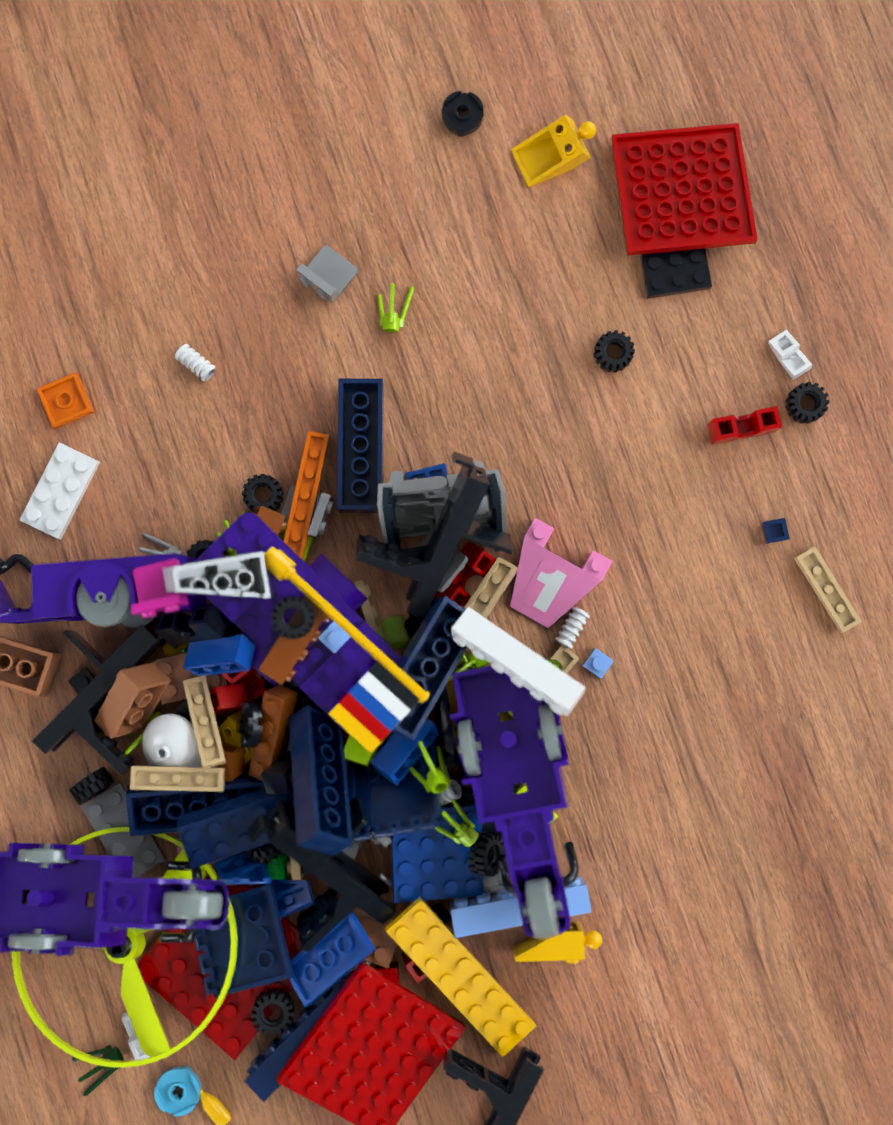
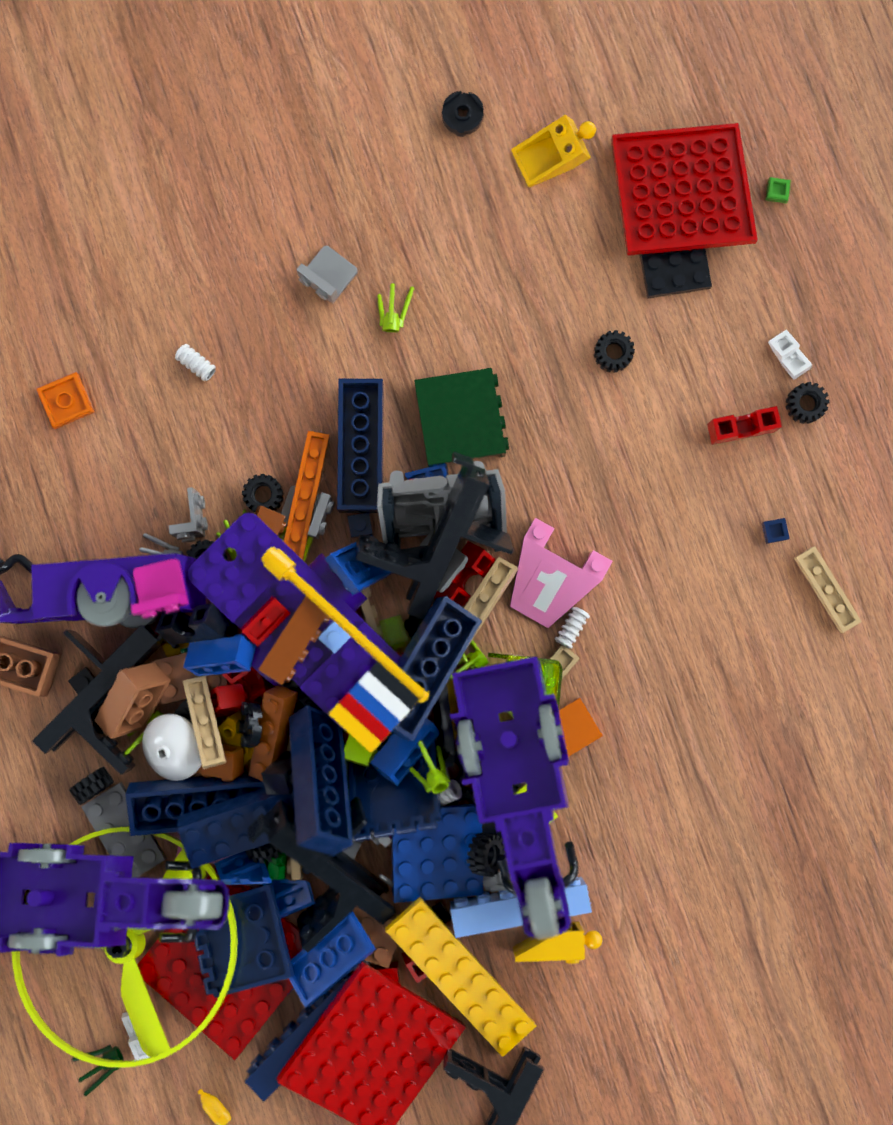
(59, 491): white plate -> none
(172, 1103): medium azure plate -> none
(177, 778): tan plate -> none
(196, 528): none -> light grey bracket
(226, 576): light grey wedge -> none
(265, 621): none -> red plate
(278, 1024): black tyre -> none
(288, 631): black tyre -> none
(354, 573): none -> blue plate
(360, 525): none -> dark blue plate
(461, 416): none -> dark green panel
(464, 832): lime plant -> none
(517, 661): white brick -> none
(578, 726): none -> orange tile
(598, 663): light blue plate -> none
(778, 190): none -> bright green tile

